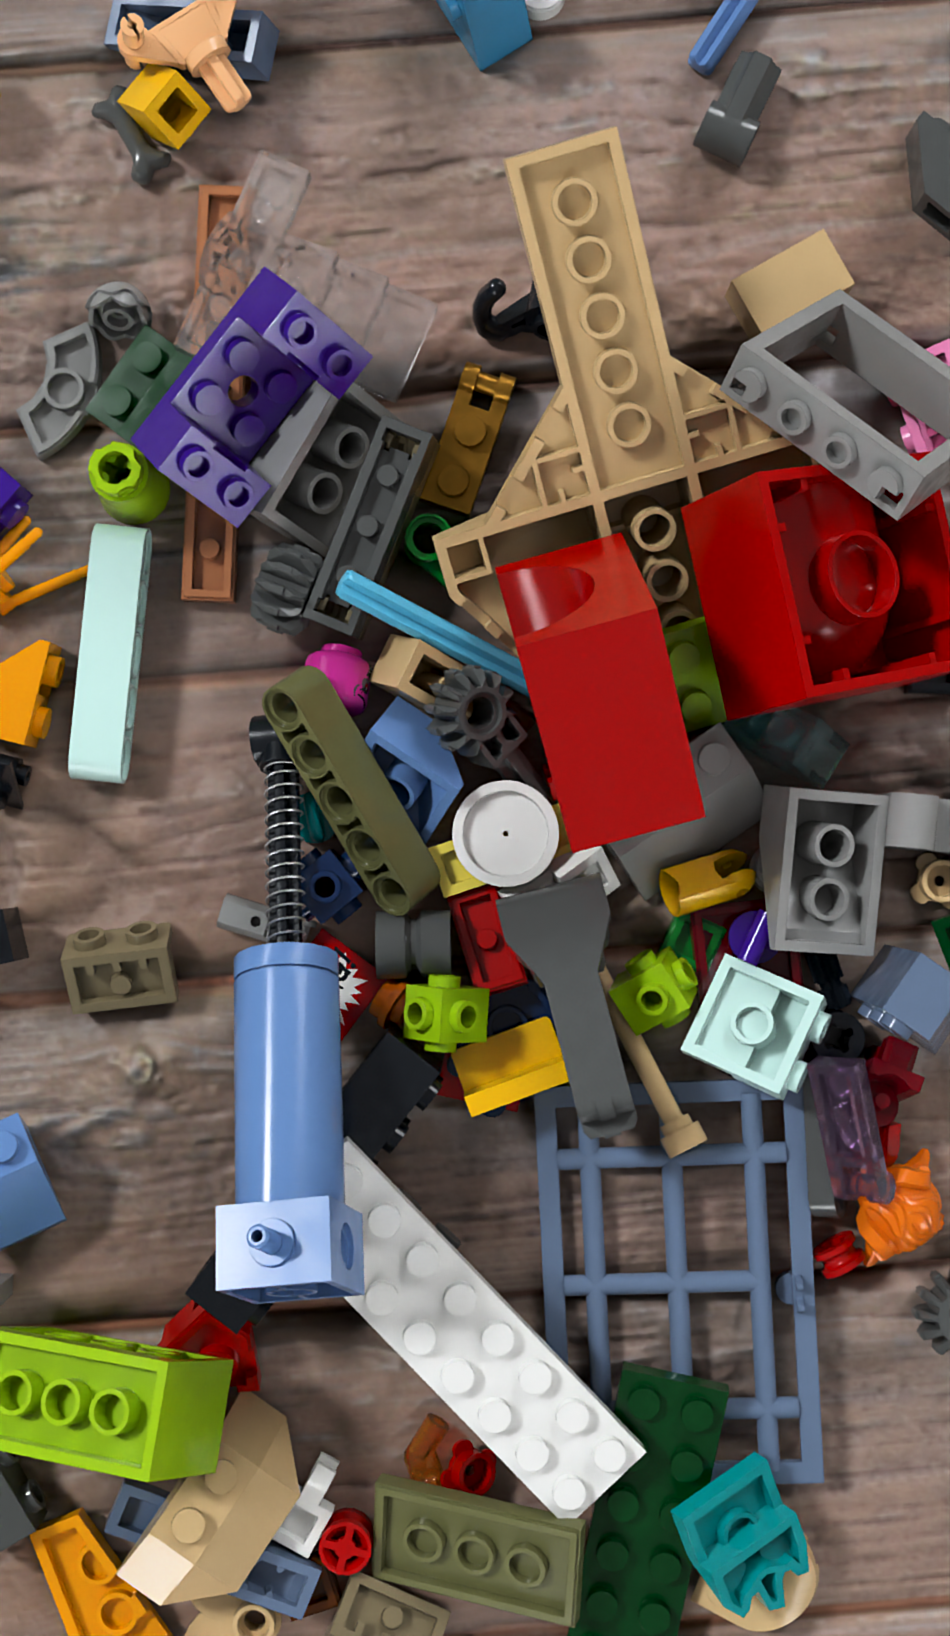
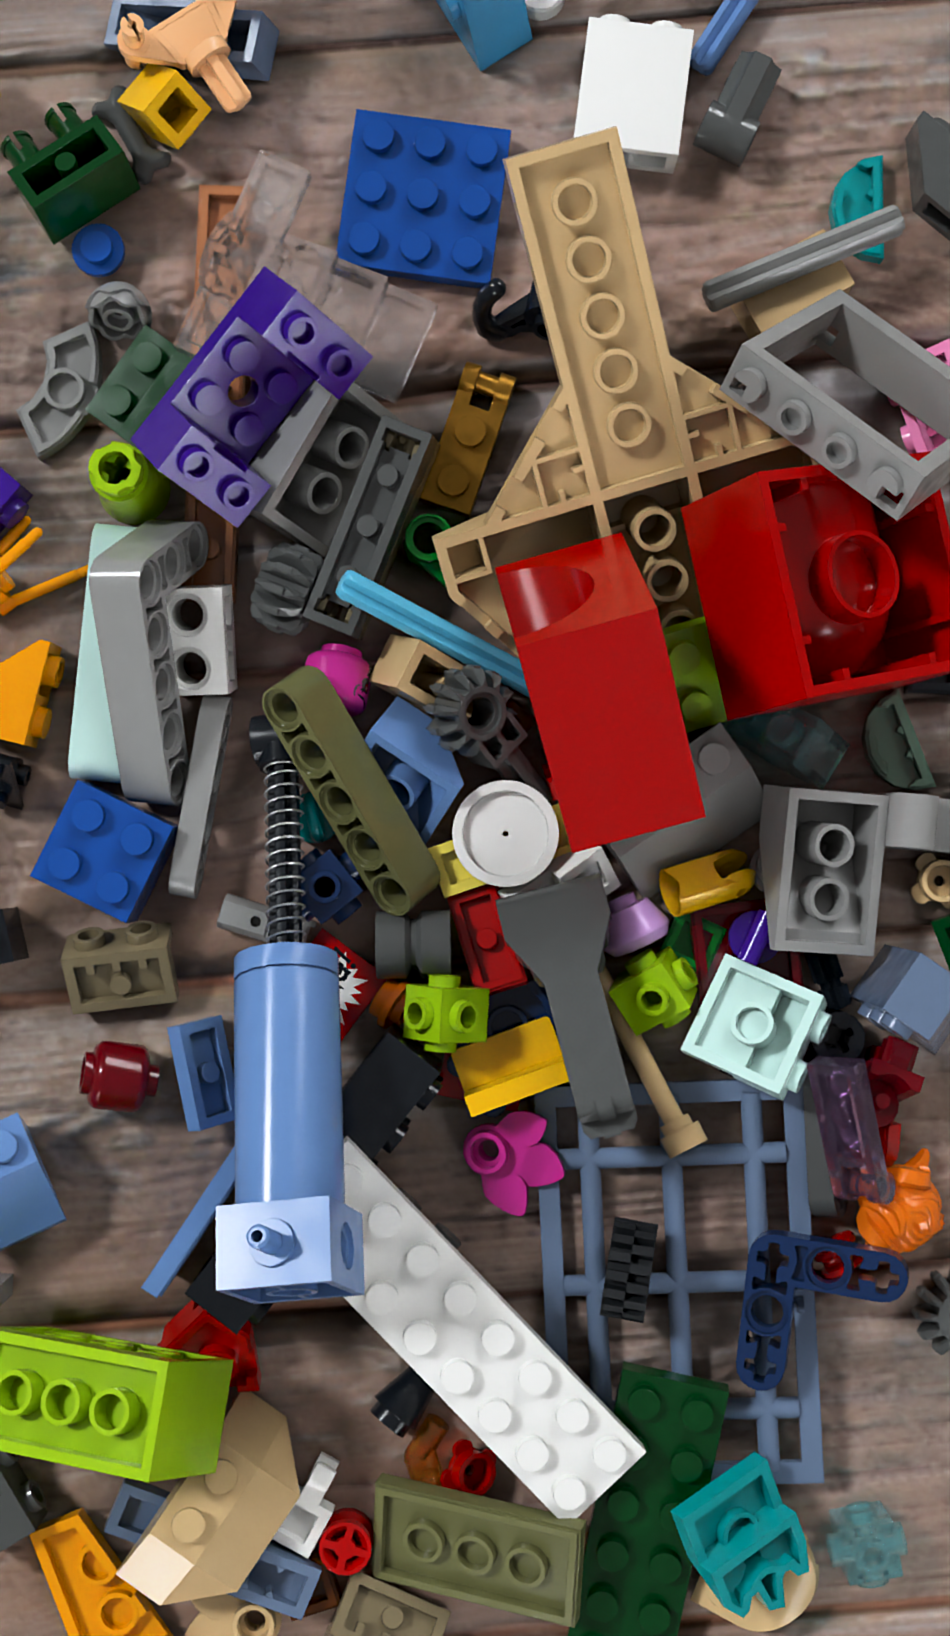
(72, 176): none -> dark green brick
(98, 250): none -> blue plate
(106, 851): none -> blue brick
(118, 1076): none -> dark red head
(137, 653): none -> light grey beam
(192, 1229): none -> medium blue tile
(200, 796): none -> light grey beam
(203, 1072): none -> medium blue plate
(211, 640): none -> white brick
(403, 1402): none -> black cone
(423, 198): none -> blue plate
(520, 1160): none -> dark pink plate
(629, 1269): none -> black tyre
(634, 924): none -> lavender cone
(636, 82): none -> white brick
(800, 1273): none -> dark blue beam
(803, 258): none -> light grey axle
(856, 196): none -> teal tile
(866, 1544): none -> clear light blue brick
(893, 746): none -> sand green tile

